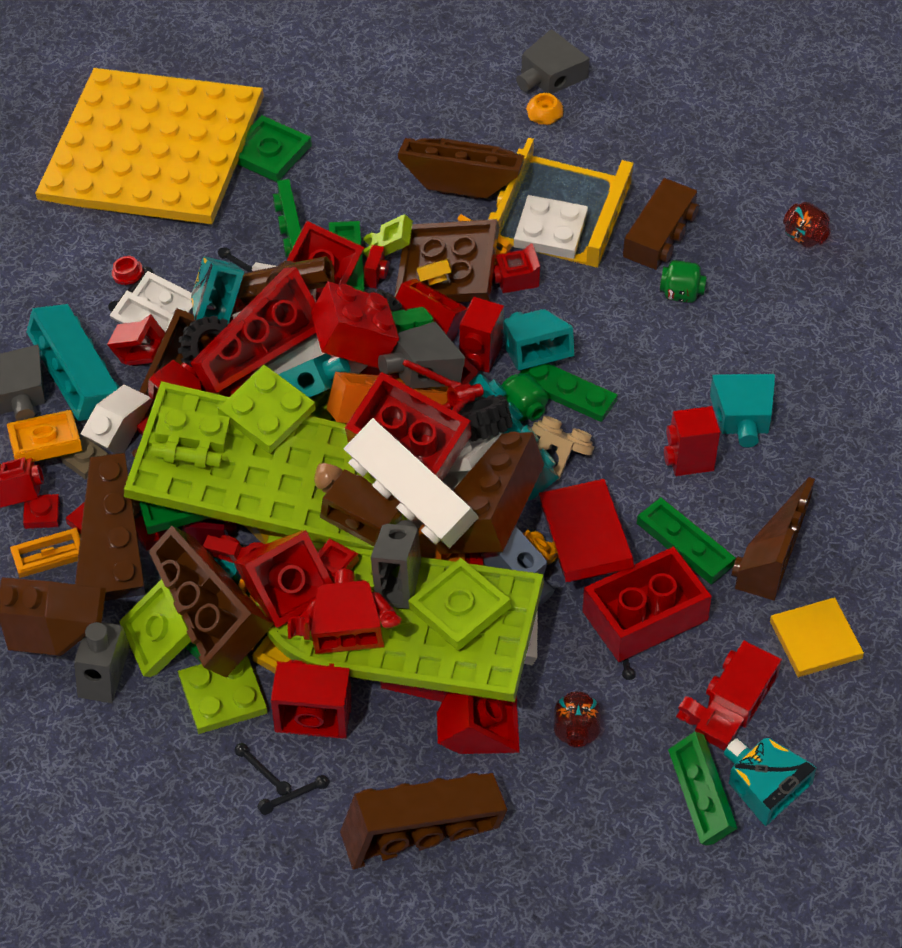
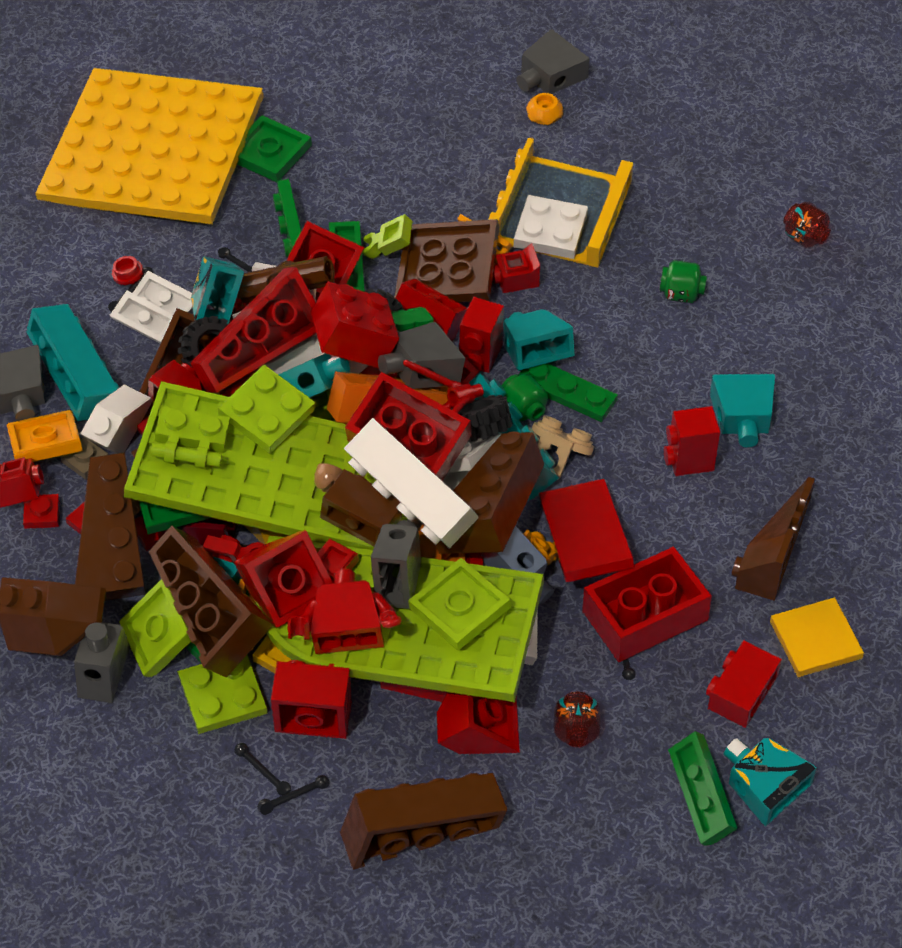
(49, 557): light orange tile -> none
(136, 341): red window -> none
(375, 267): red plate -> none
(434, 272): yellow plate -> none
(460, 165): reddish brown wedge -> none
(661, 224): reddish brown brick -> none
(692, 543): green plate -> none
(715, 722): red plate -> none

